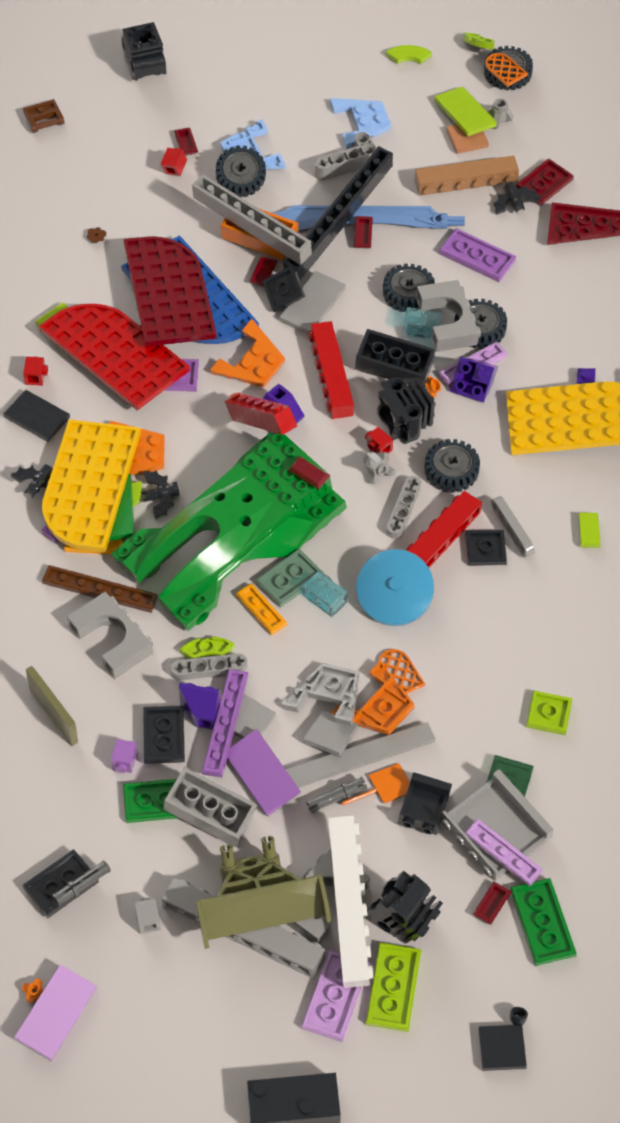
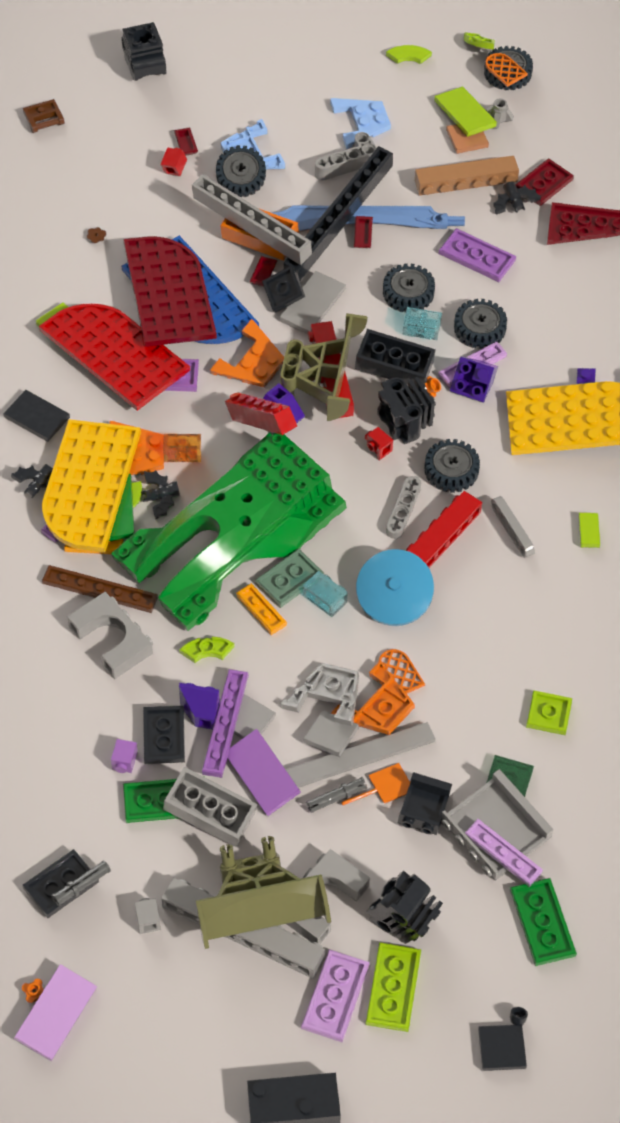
(35, 370): red brick -> none
(52, 705): olive tile -> none
(182, 447): none -> clear orange brick
(208, 663): light grey beam -> none
(295, 354): none -> olive piece
(309, 472): dark red tile -> none
(349, 902): white brick -> none
(377, 465): light grey rock -> none
(452, 297): light grey arch -> none
(485, 547): black tile -> none
(492, 903): dark red tile -> none

